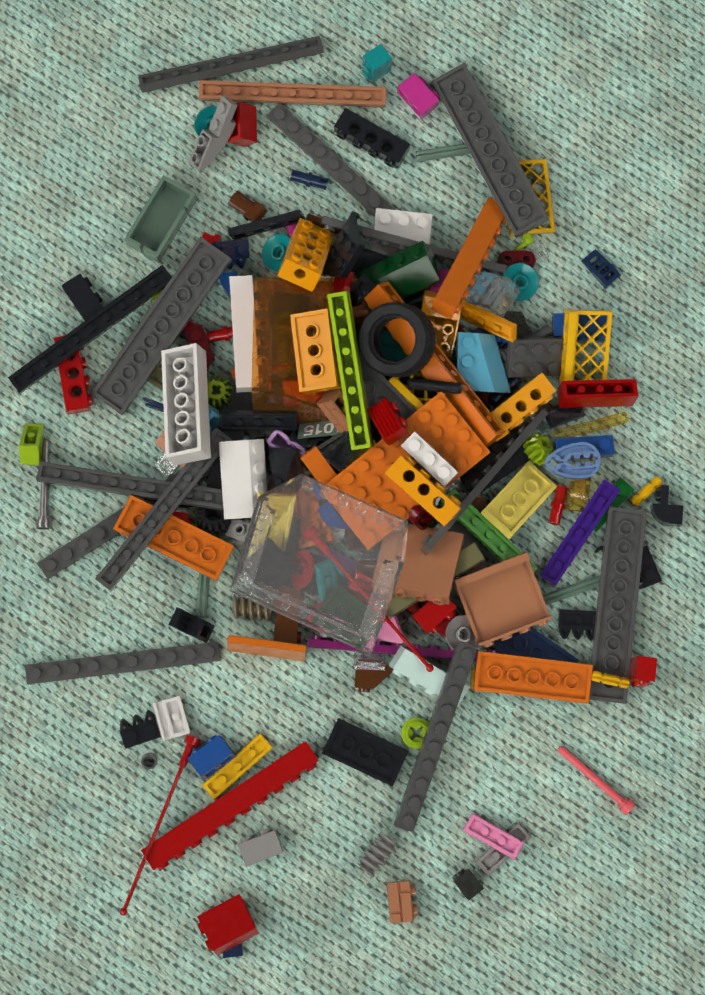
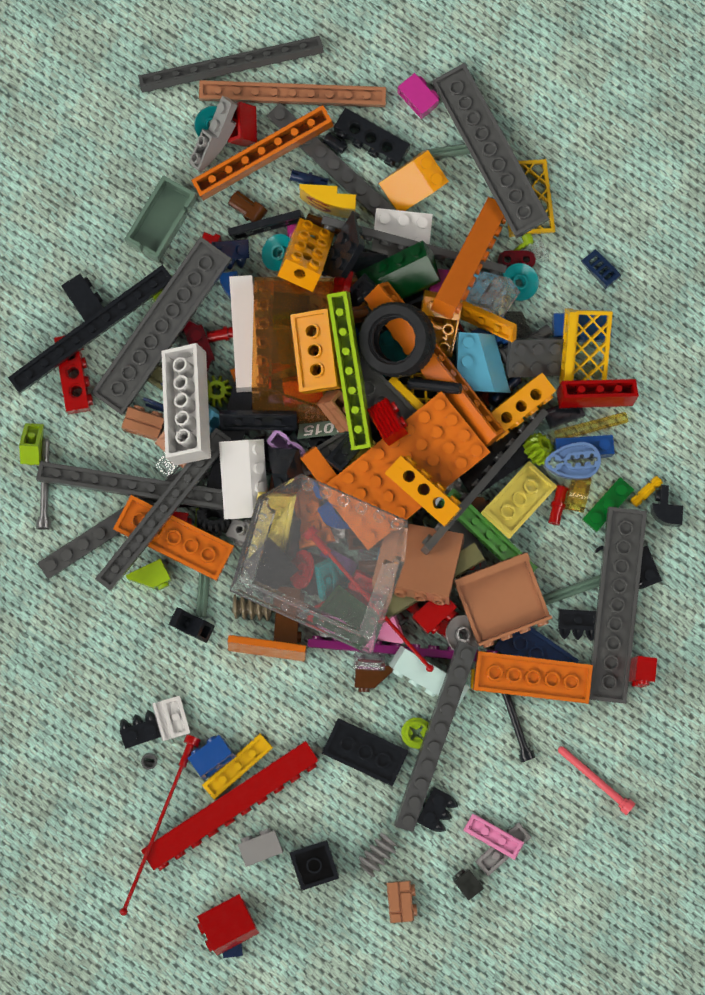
(122, 663): dark grey plate -> none
(143, 423): none -> nougat brick
(152, 575): none -> lime slope
(262, 152): none -> orange brick
(314, 865): none -> black brick
(328, 200): none -> yellow slope
(335, 143): none -> black pin
(376, 63): teal brick -> none
(413, 181): none -> light orange slope
(420, 517): dark red plate -> none
(430, 459): white brick -> none
(436, 809): none -> black plate
(525, 752): none -> black piece
(579, 532): dark purple plate -> none
(610, 679): yellow axle -> none

